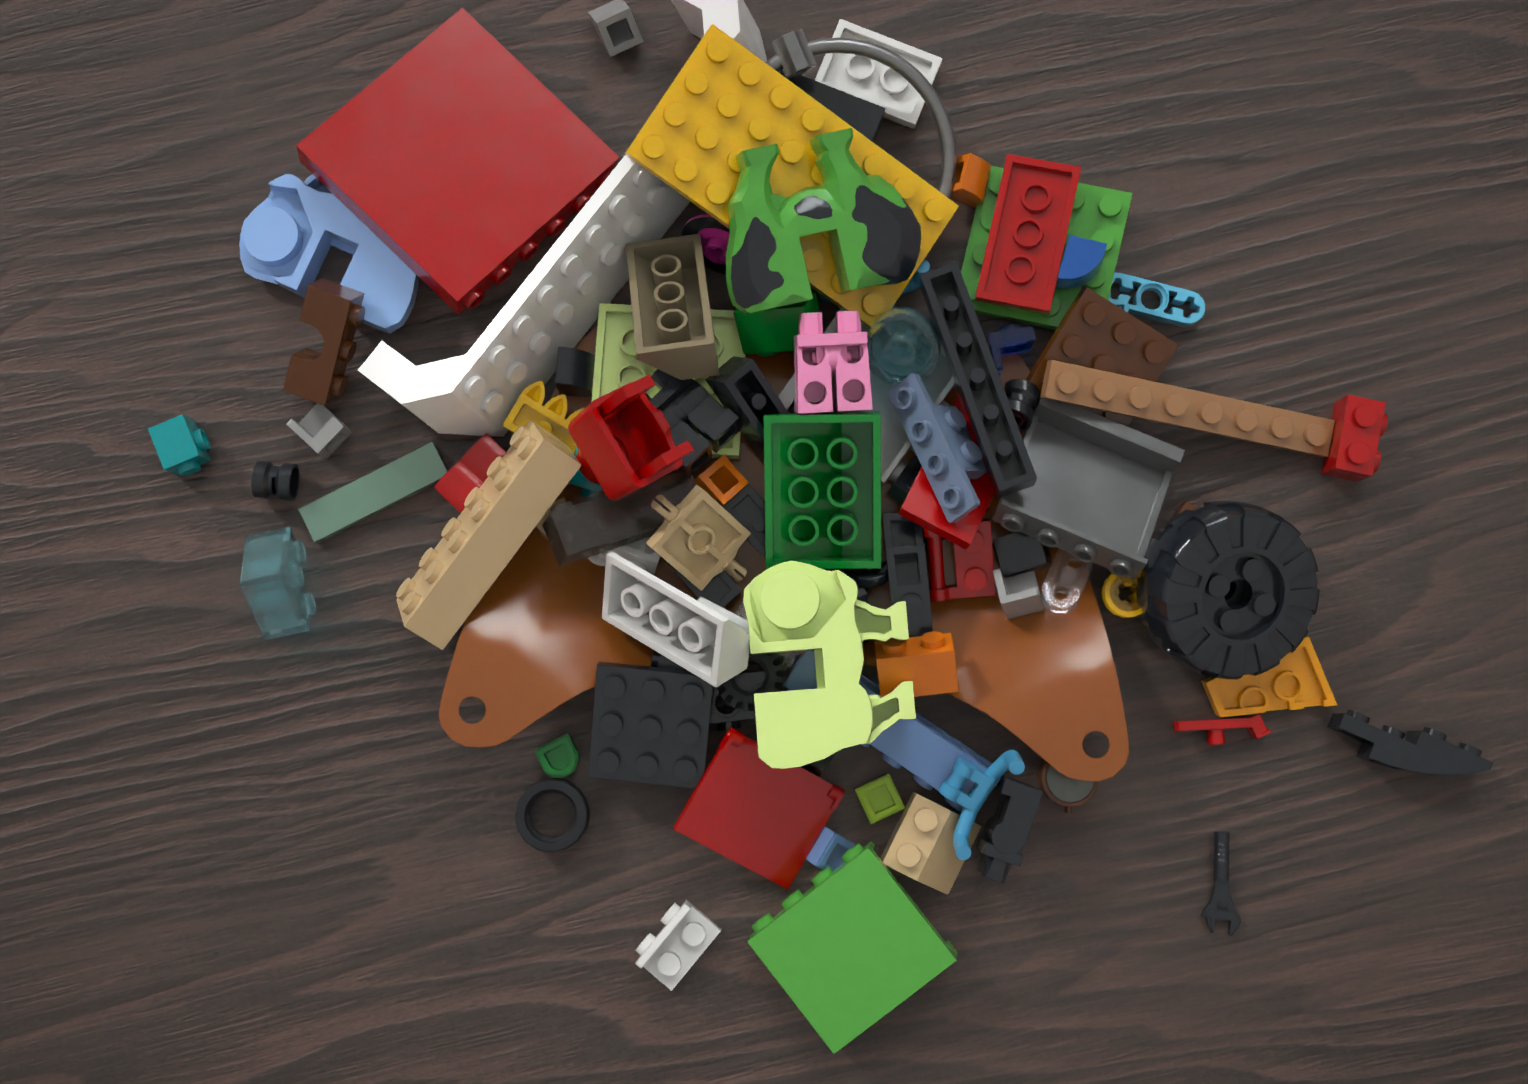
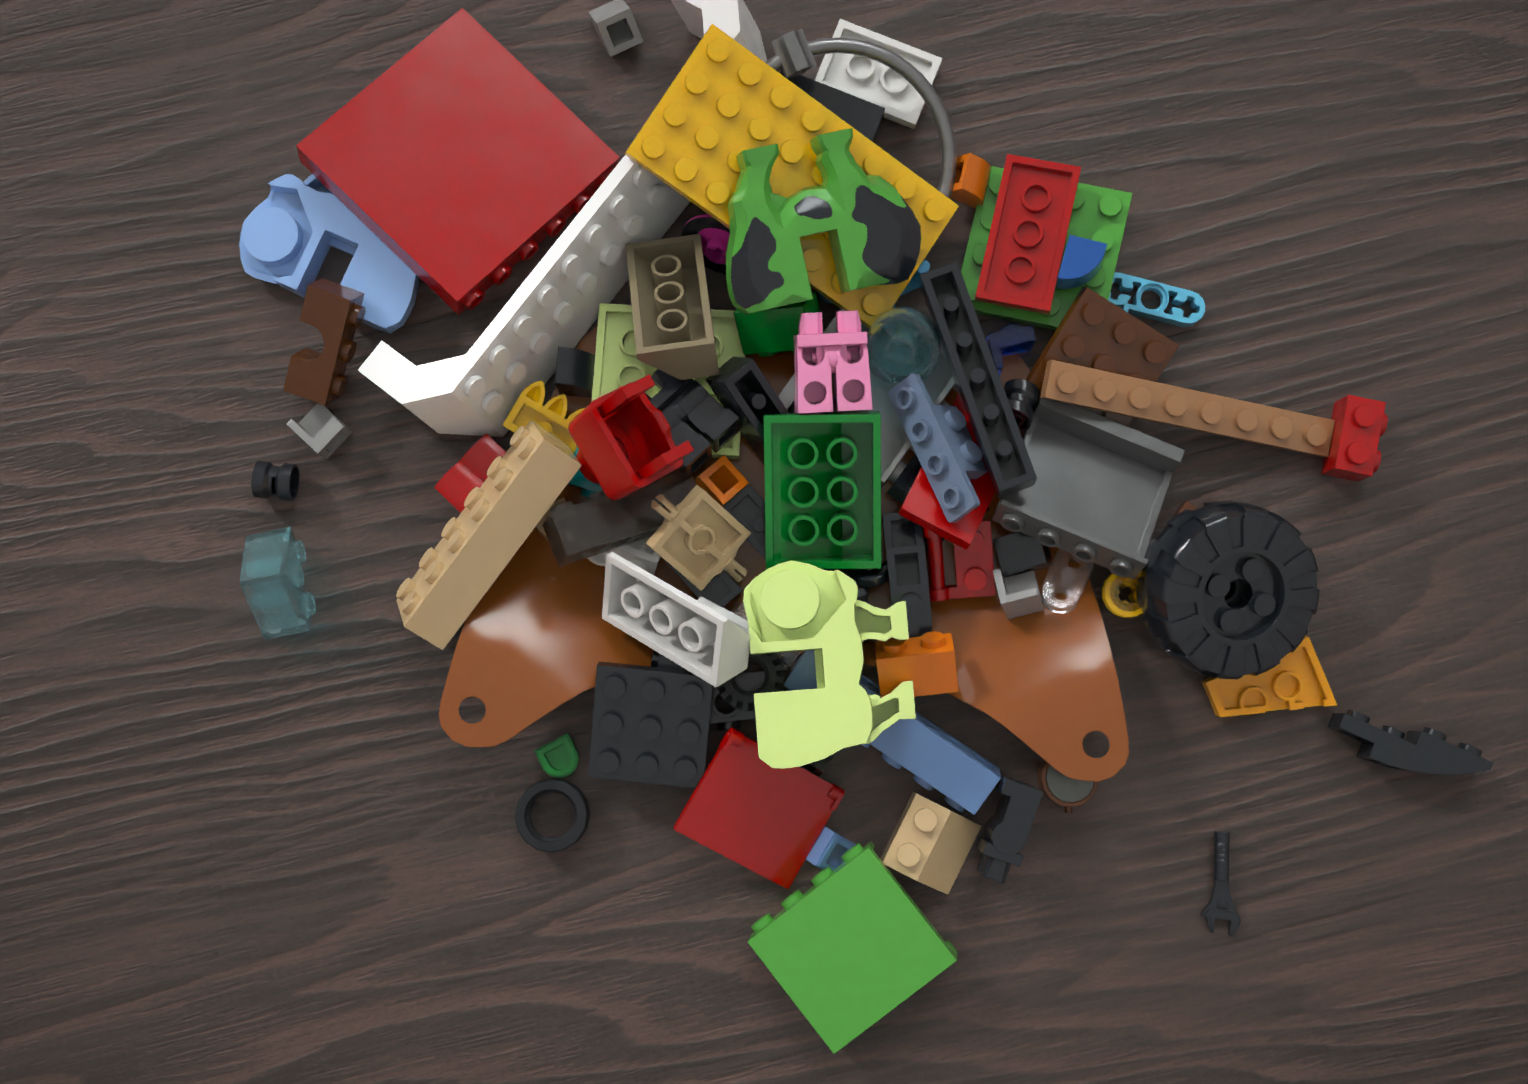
(180, 445): teal brick -> none
(373, 492): sand green tile -> none
(677, 945): white bracket -> none
(879, 798): lime tile -> none
(973, 800): dark azure piece -> none
(1216, 727): red piece -> none

